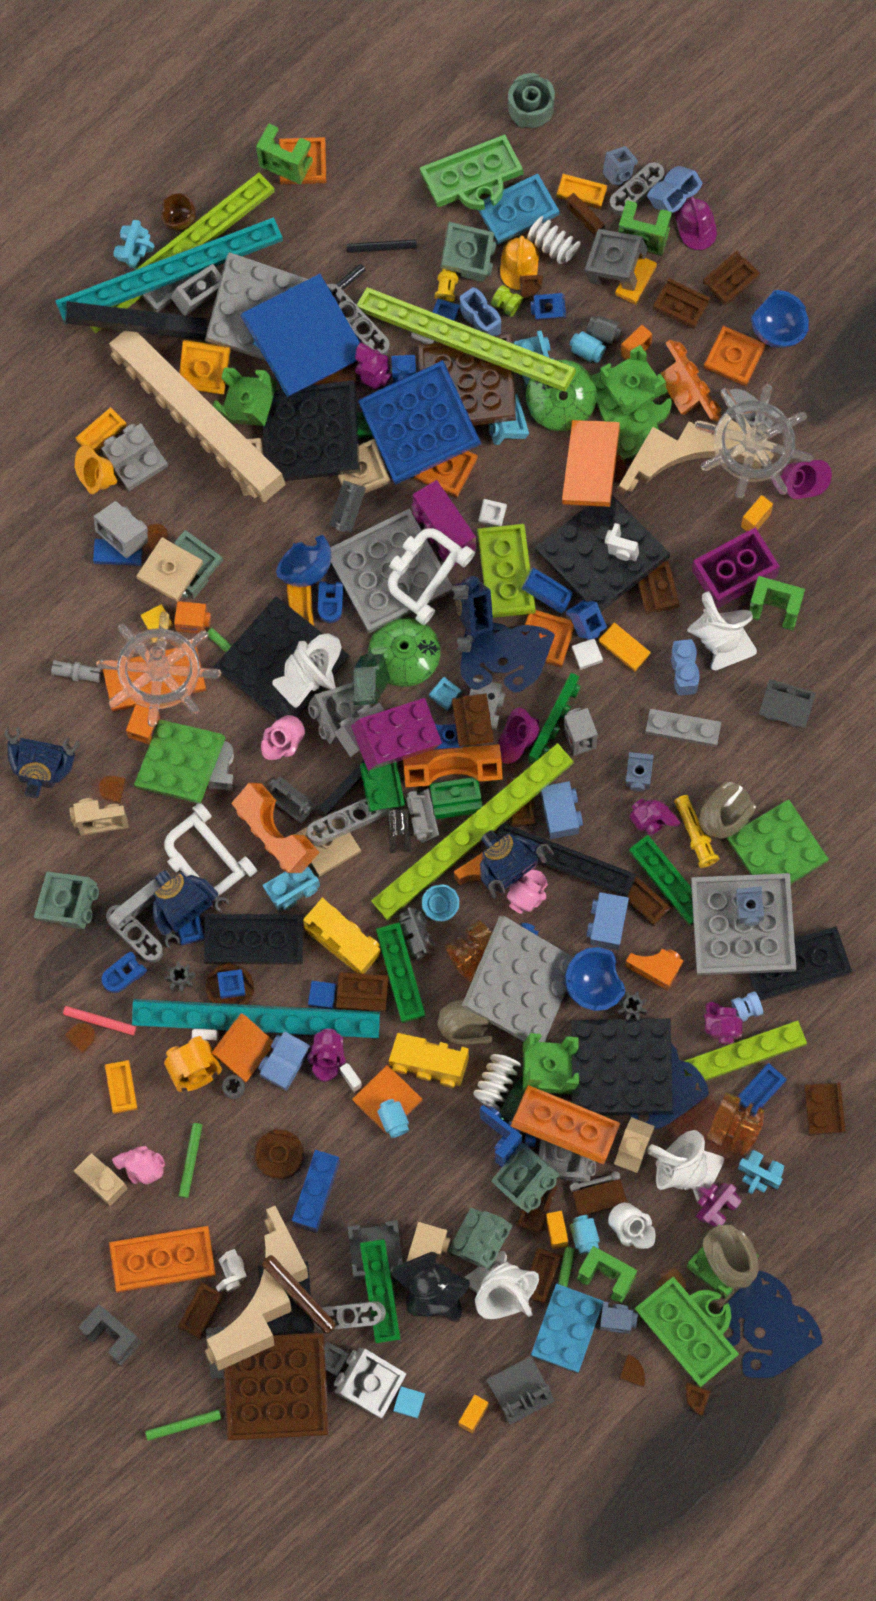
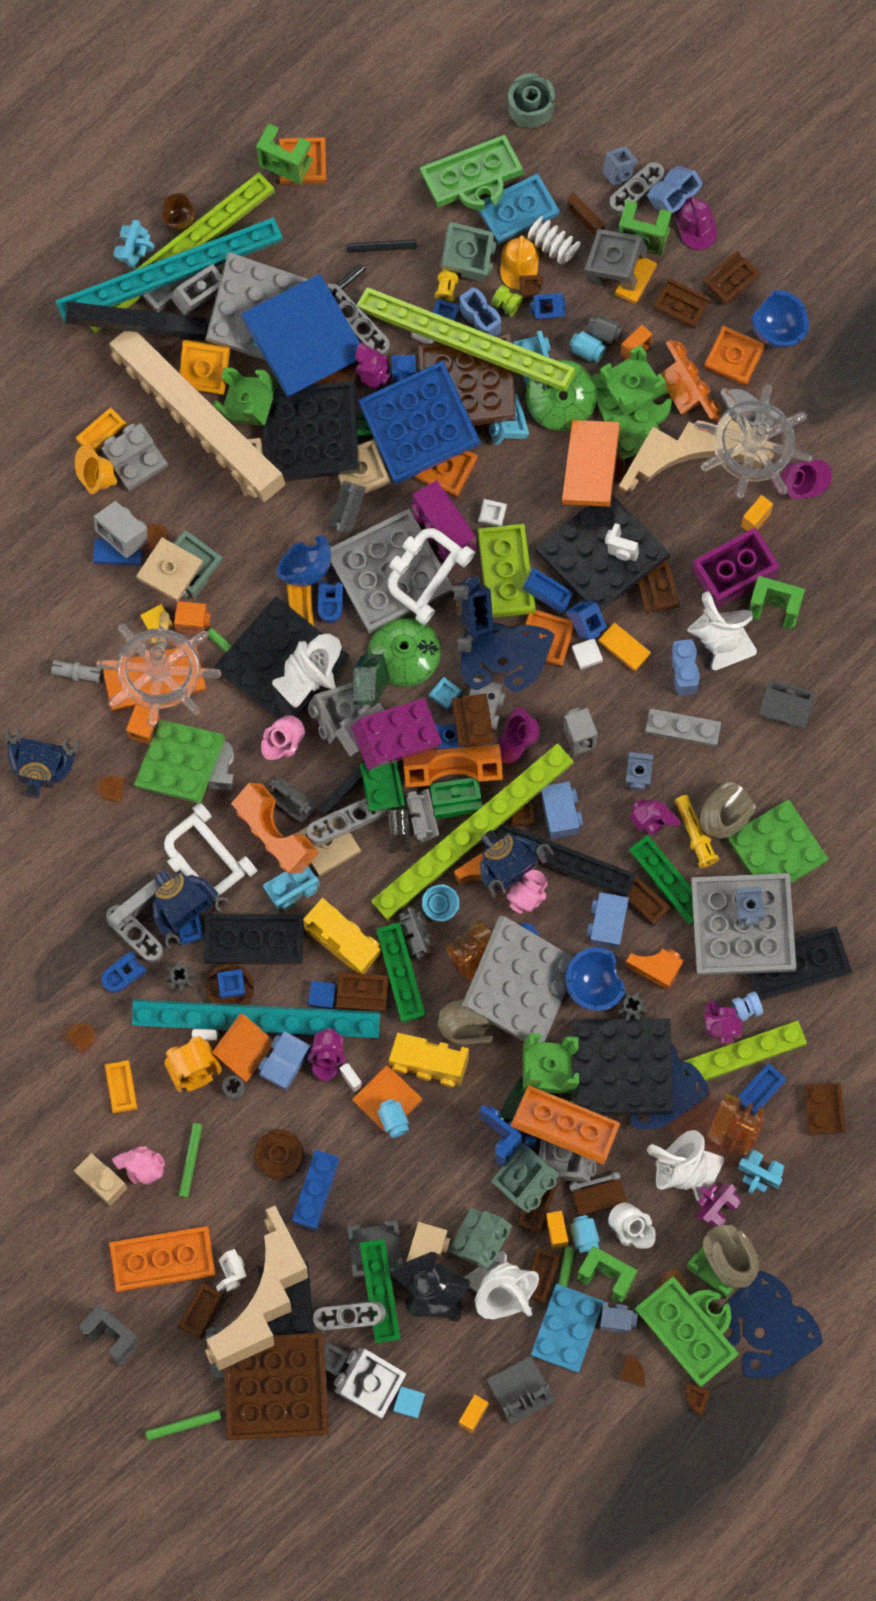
(66, 900): sand green plate -> none
(92, 819): tan plate -> none
(99, 1020): coral bar -> none
(298, 1294): reddish brown axle -> none
(495, 1080): white piece -> none
(560, 710): green plate -> none
(588, 191): light orange tile -> none
(634, 1145): tan arch -> none

